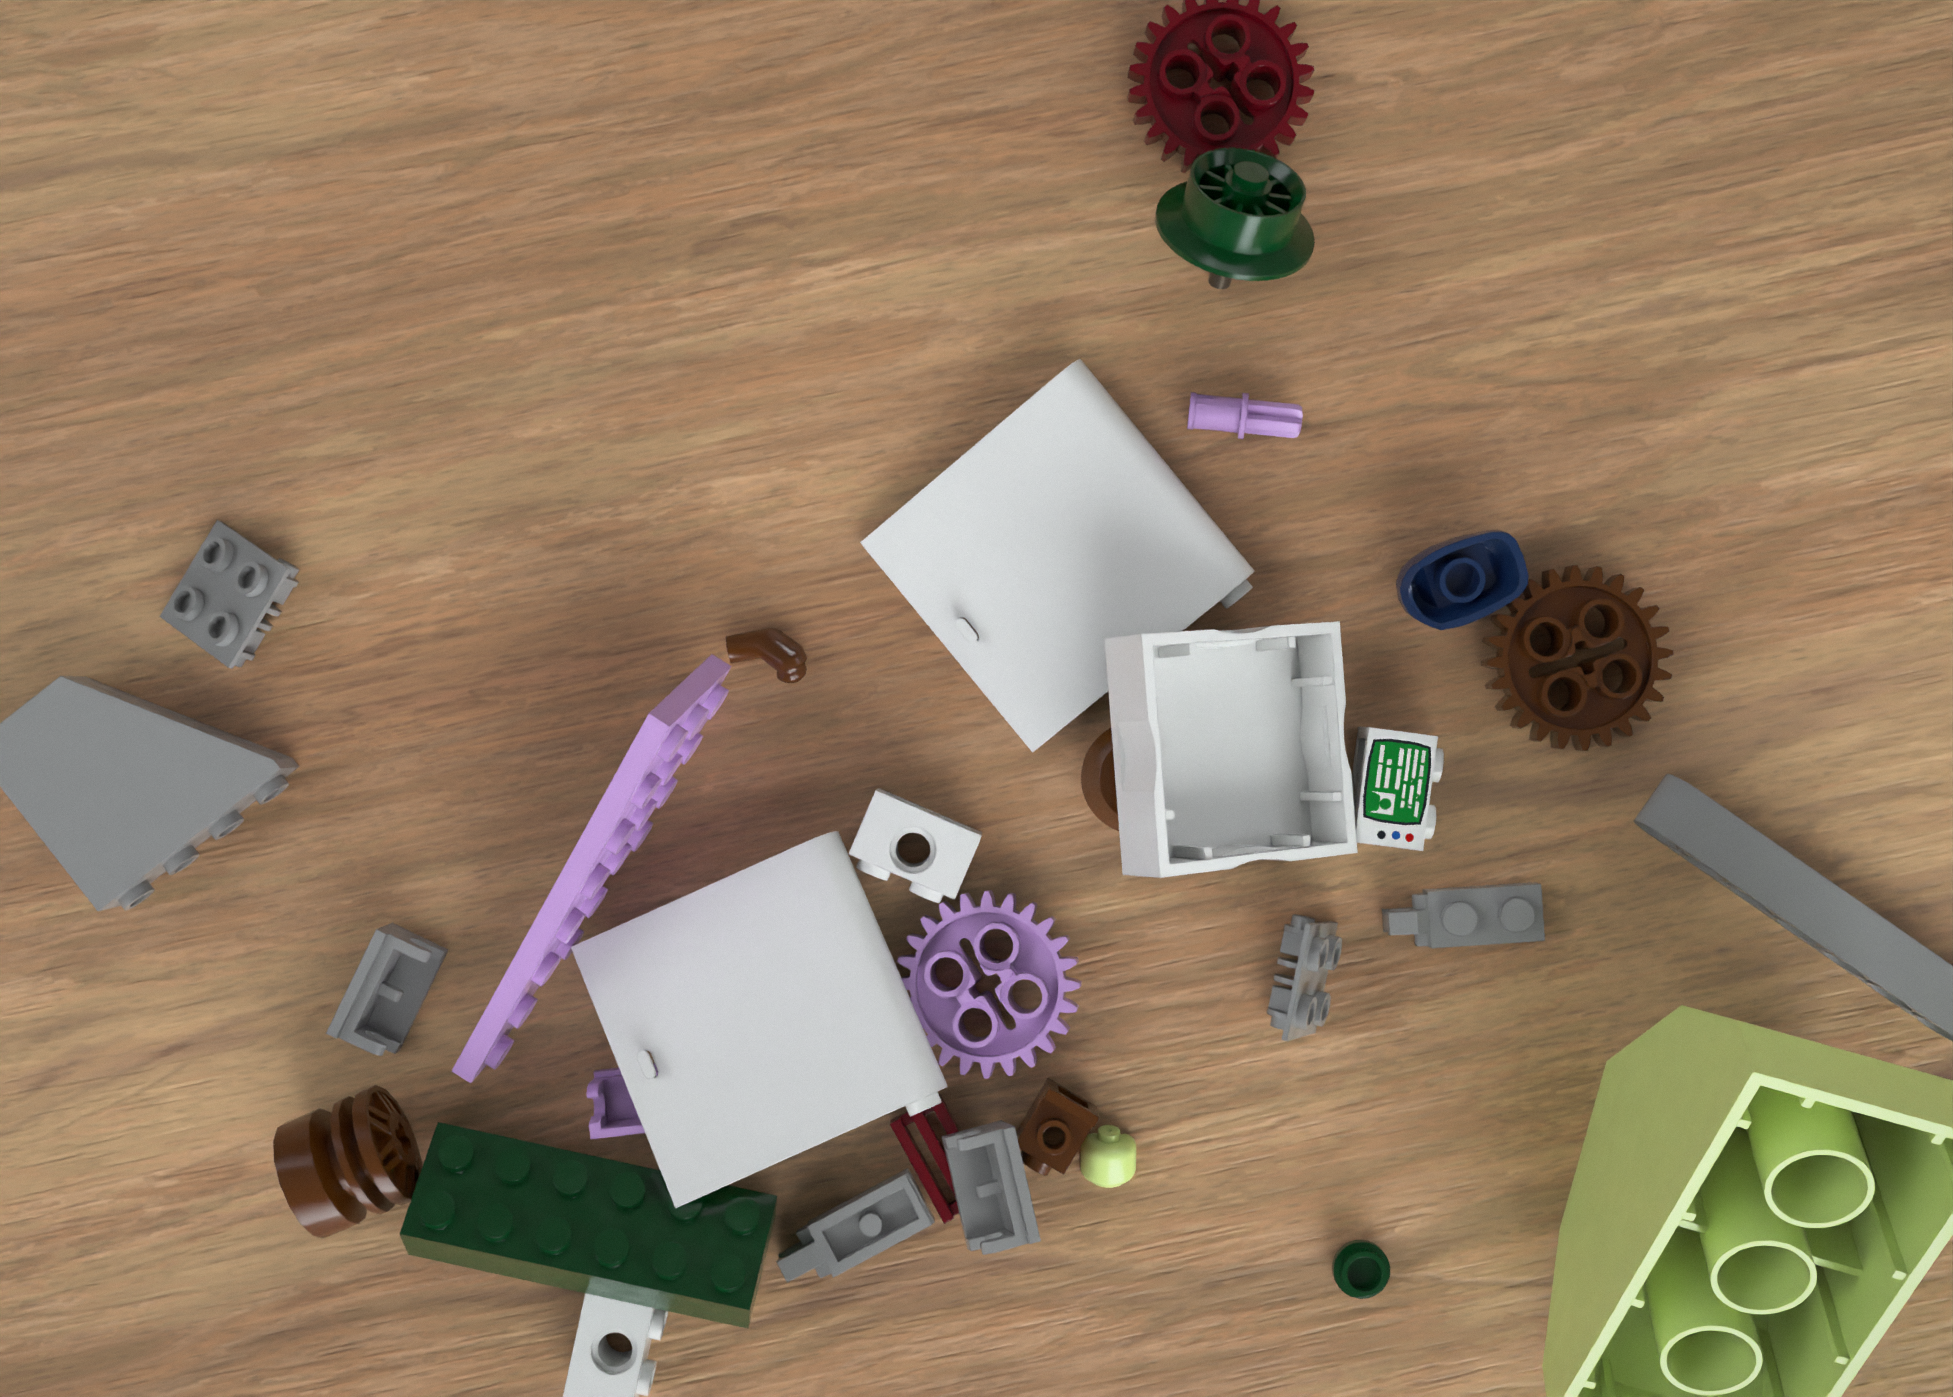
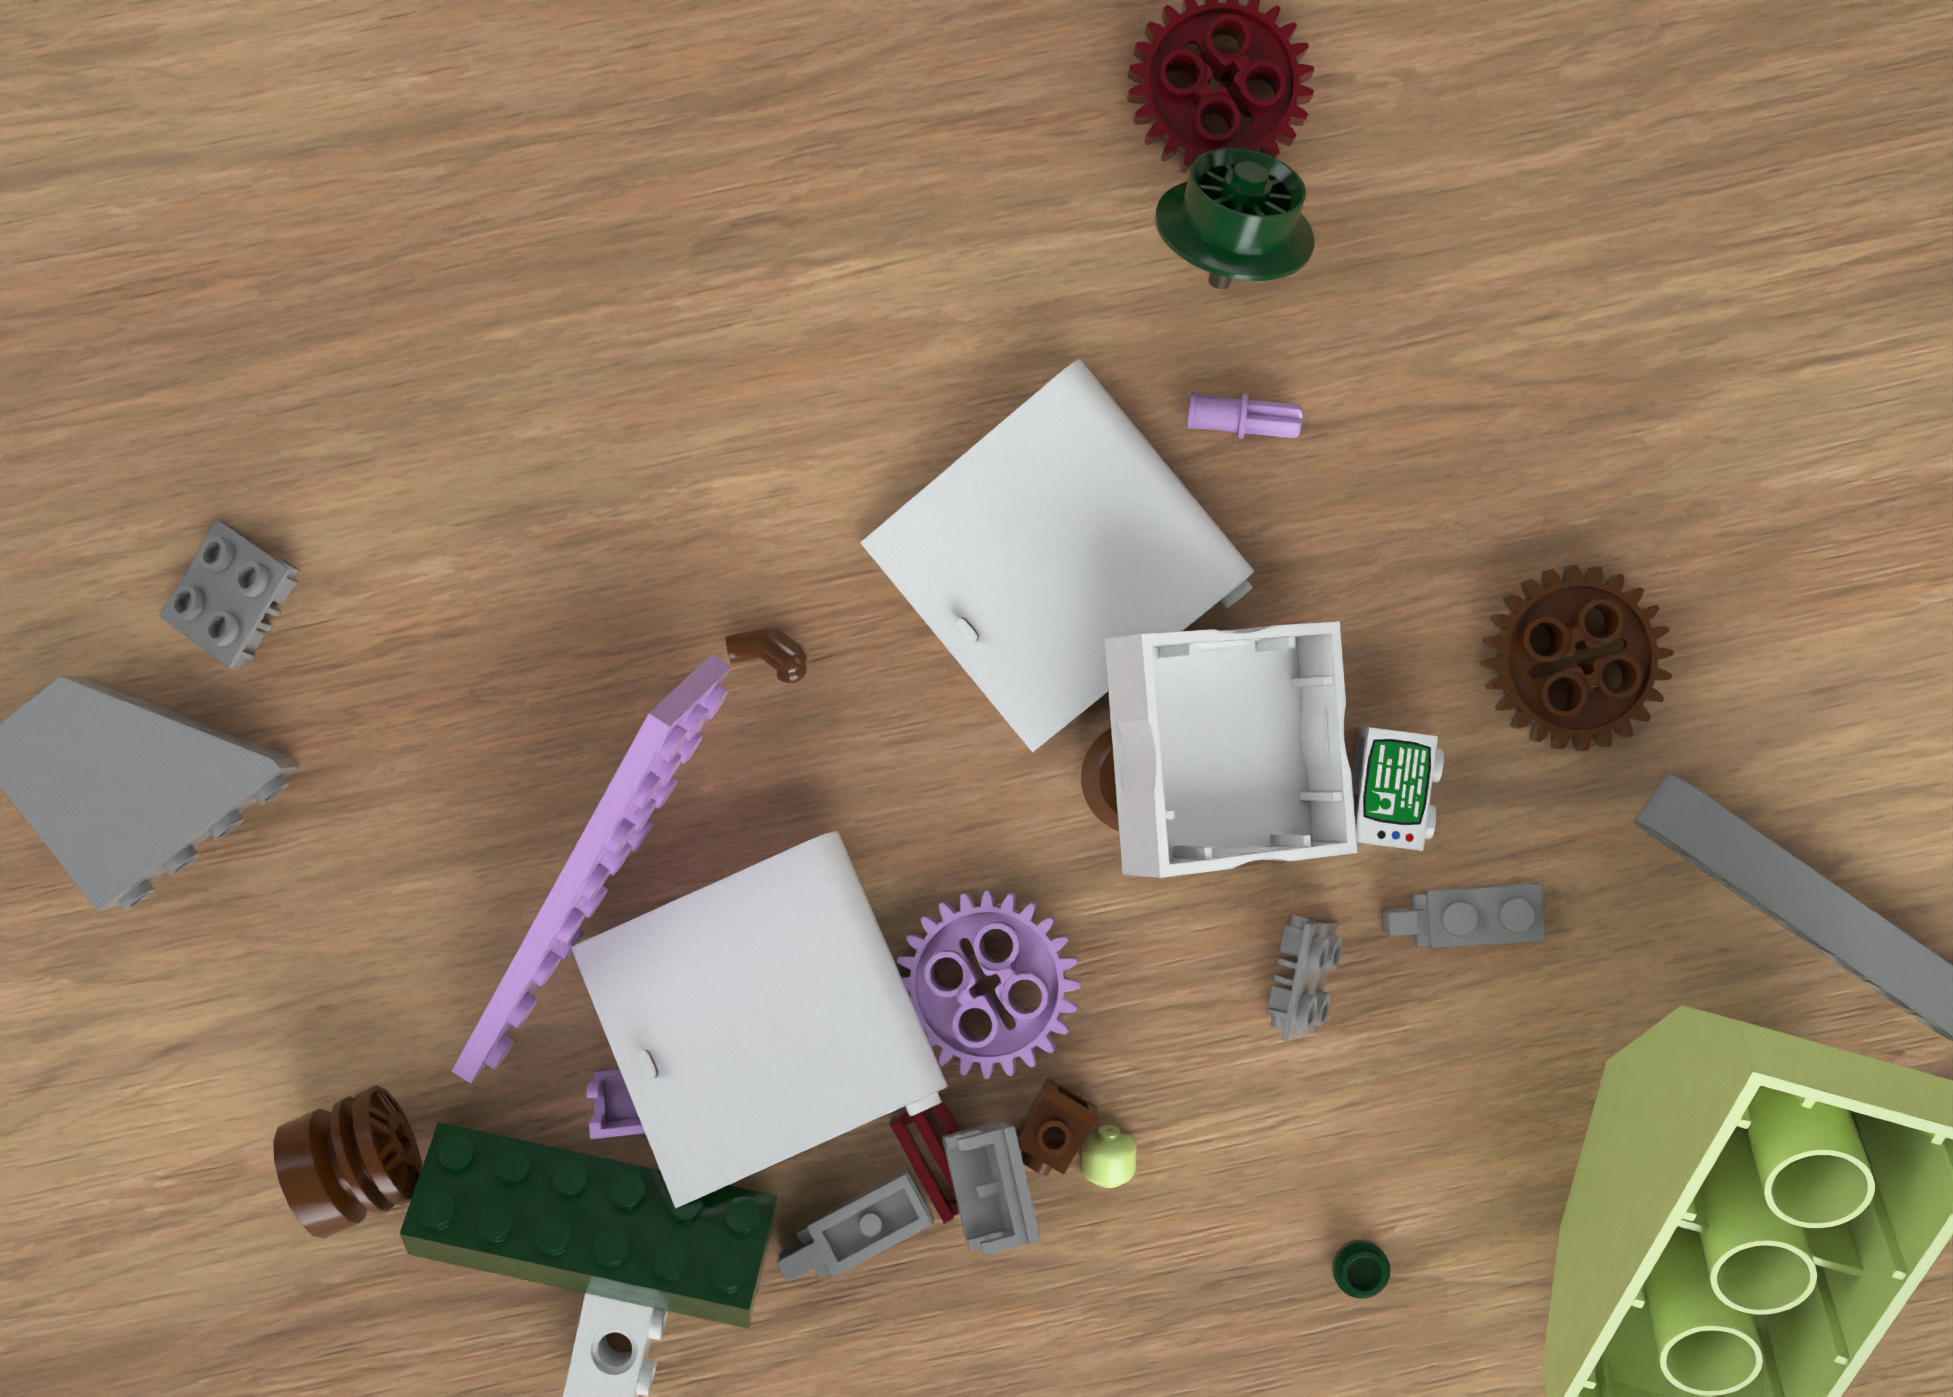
(387, 990): light grey hinge -> none
(949, 841): white brick -> none
(1462, 579): dark blue piece -> none

